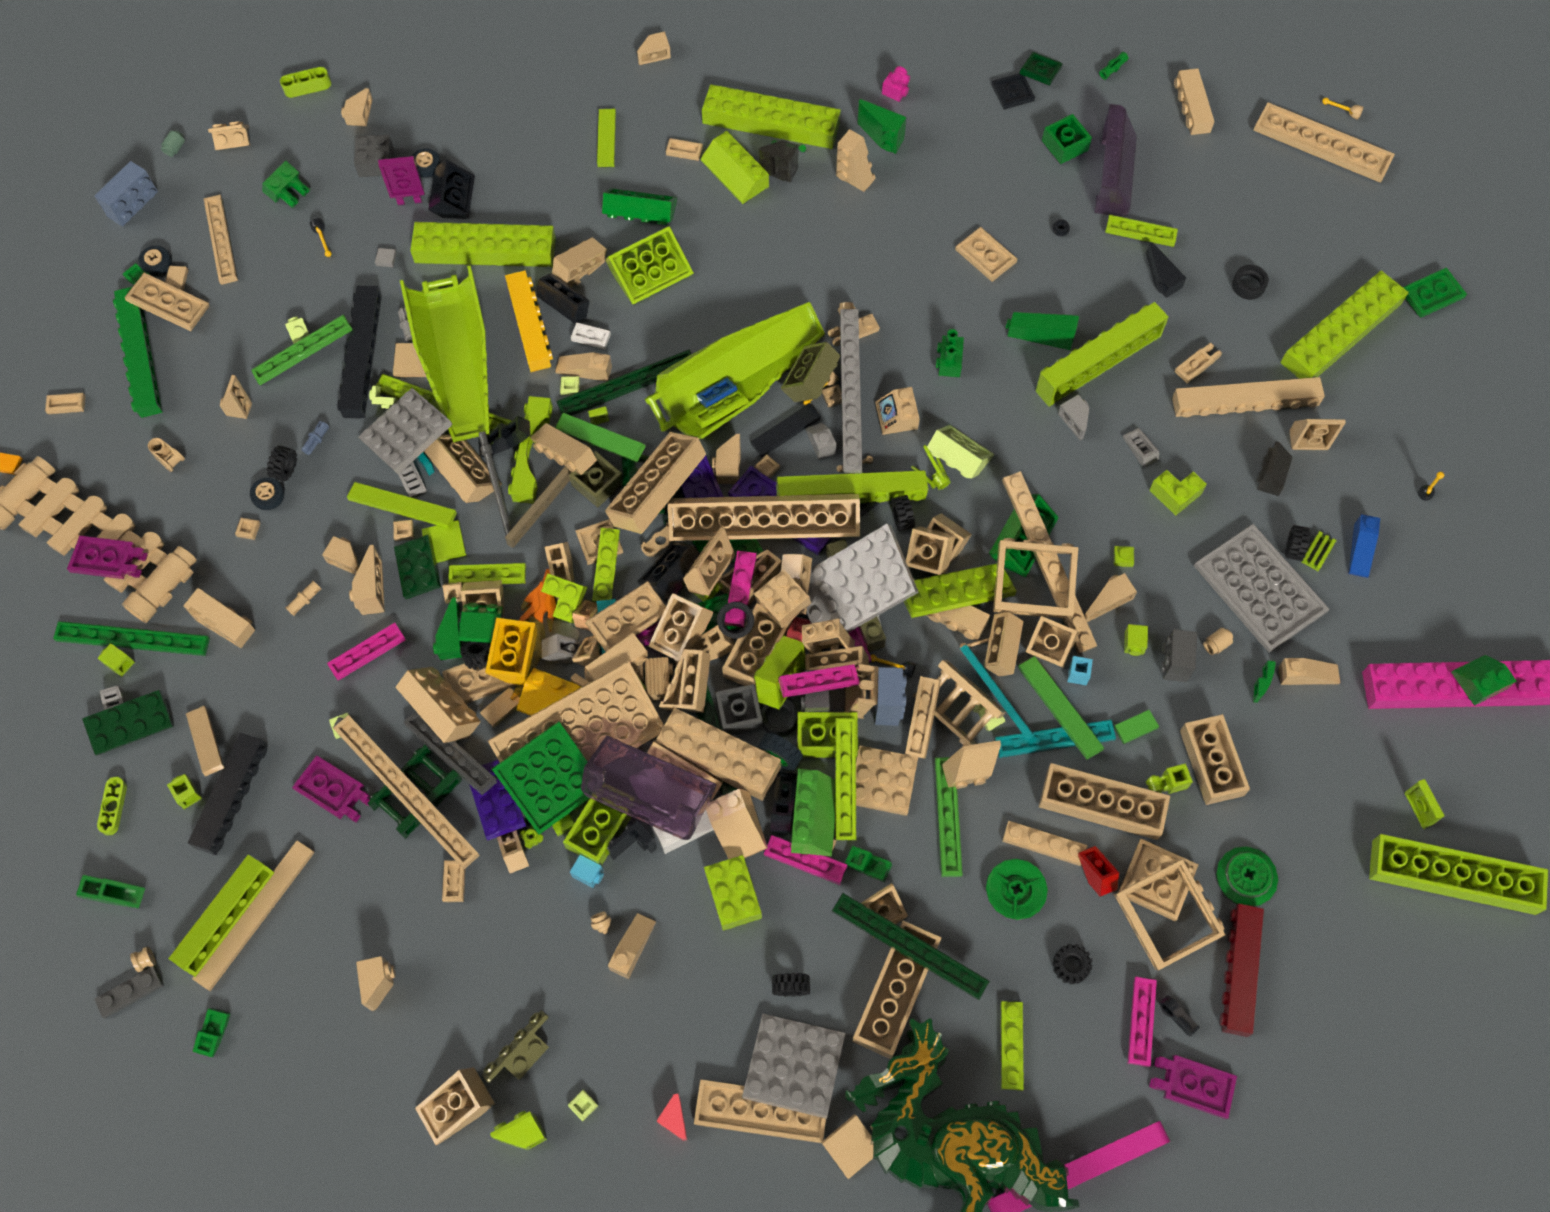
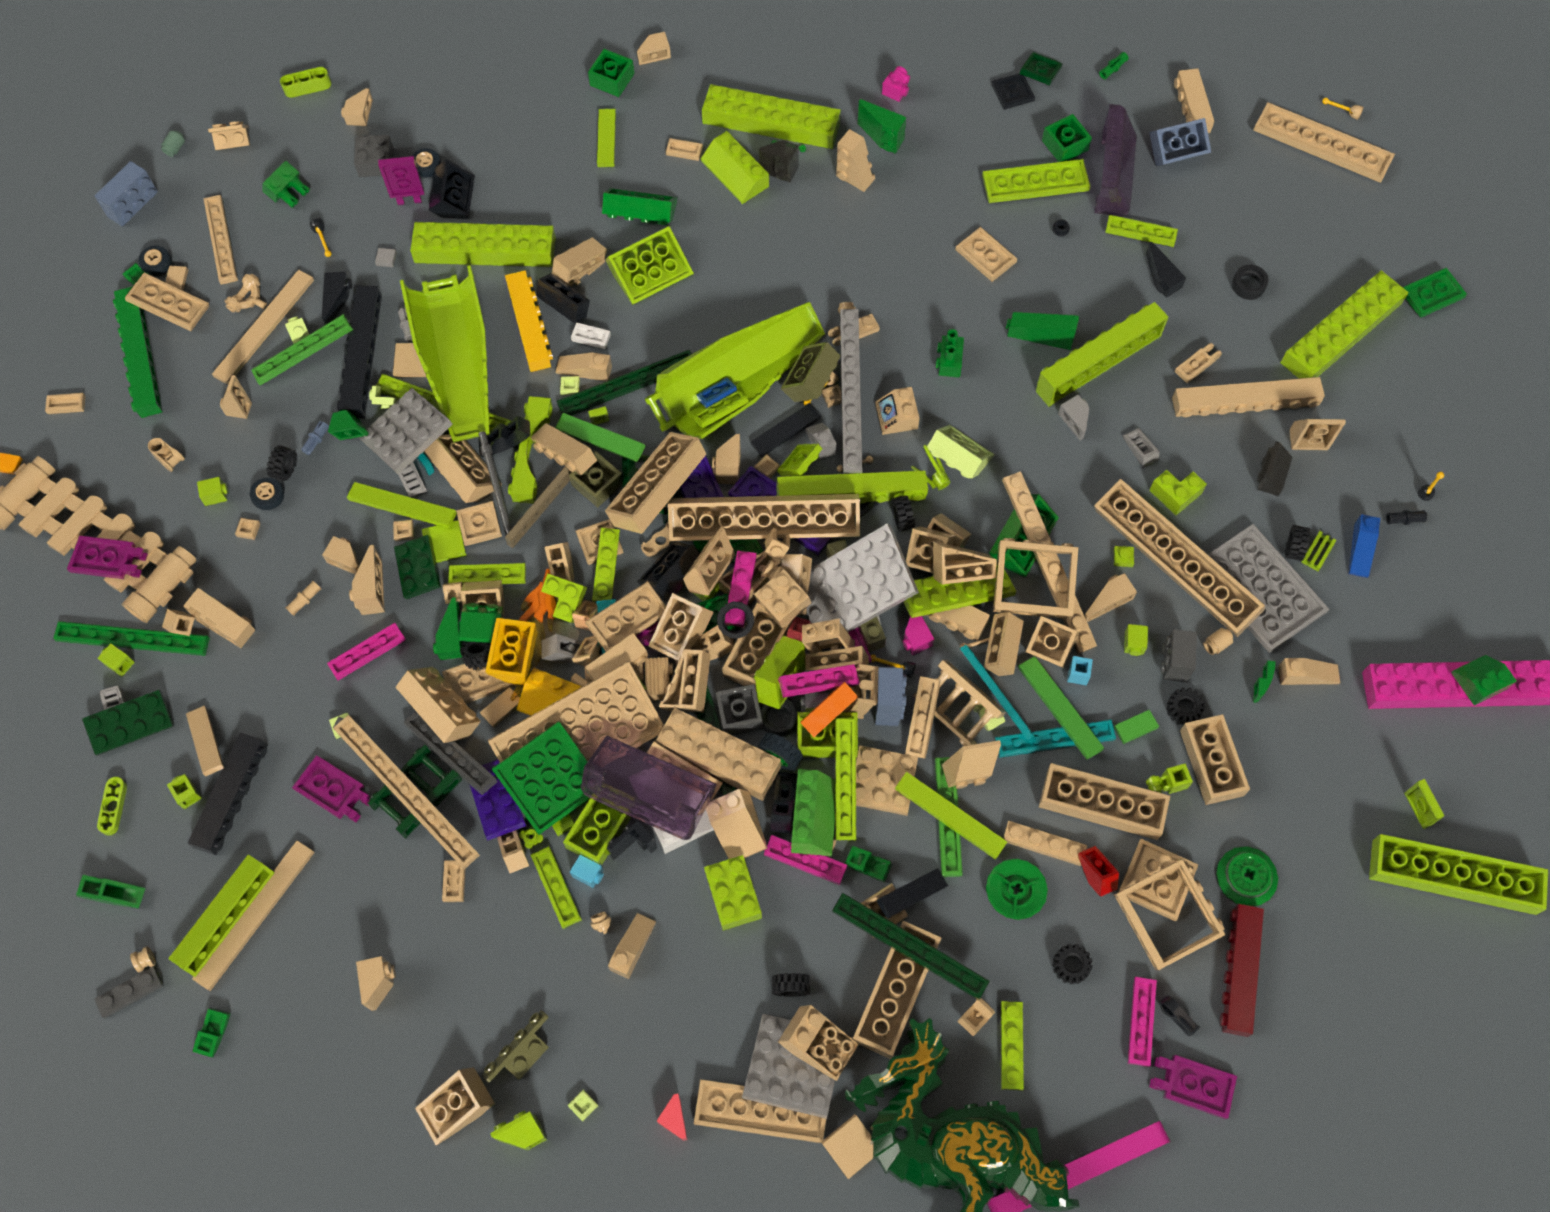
(178, 622): none -> tan brick
(212, 491): none -> lime brick
(236, 302): none -> tan piece
(263, 327): none -> tan tile
(334, 294): none -> black slope
(346, 426): none -> green slope
(479, 523): none -> tan plate
(555, 887): none -> lime tile
(611, 72): none -> green brick
(771, 570): none -> tan wheel
(775, 547): none -> tan window
(799, 460): none -> lime plate
(818, 1041): none -> tan slope
(829, 709): none -> orange tile
(912, 893): none -> black tile
(917, 636): none -> dark pink slope
(951, 815): none -> lime tile
(958, 564): none -> tan wedge
(976, 1016): none -> tan bracket
(1036, 181): none -> lime plate
(1179, 558): none -> tan brick
(1180, 142): none -> sand blue brick
(1188, 695): none -> black tyre
(1406, 517): none -> black pin

